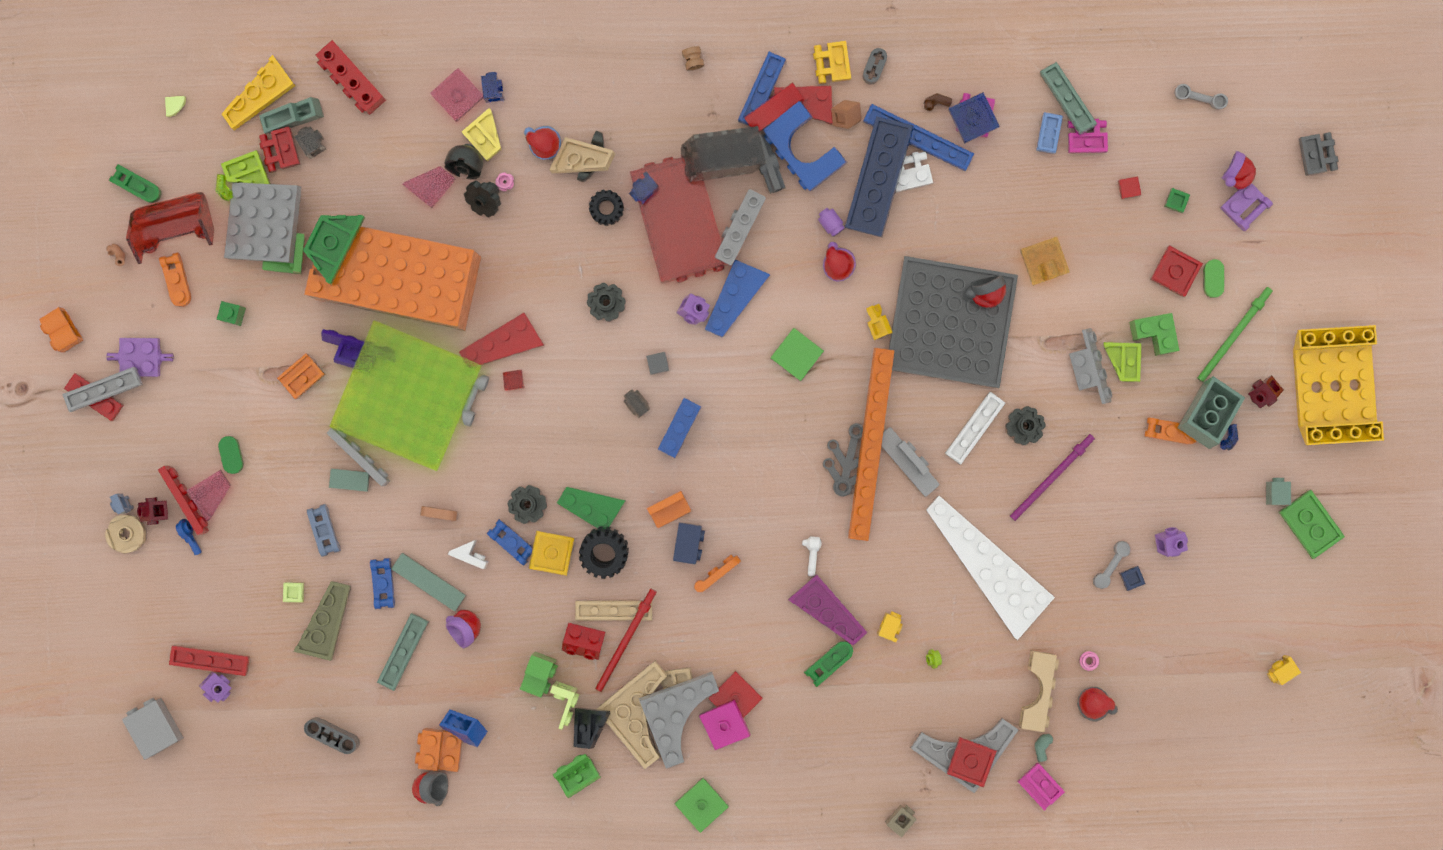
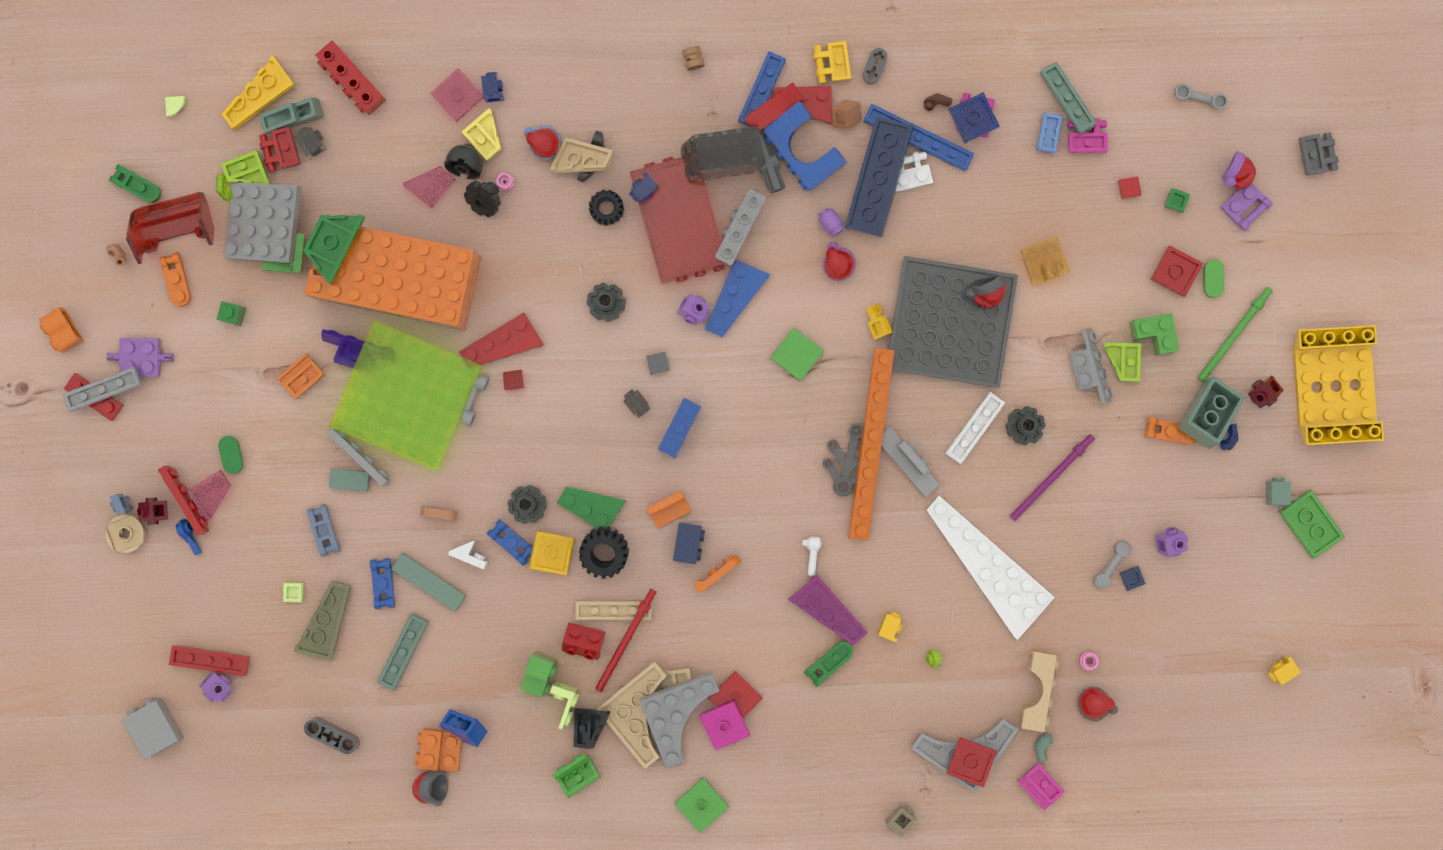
(463, 627): medium lavender piece -> none

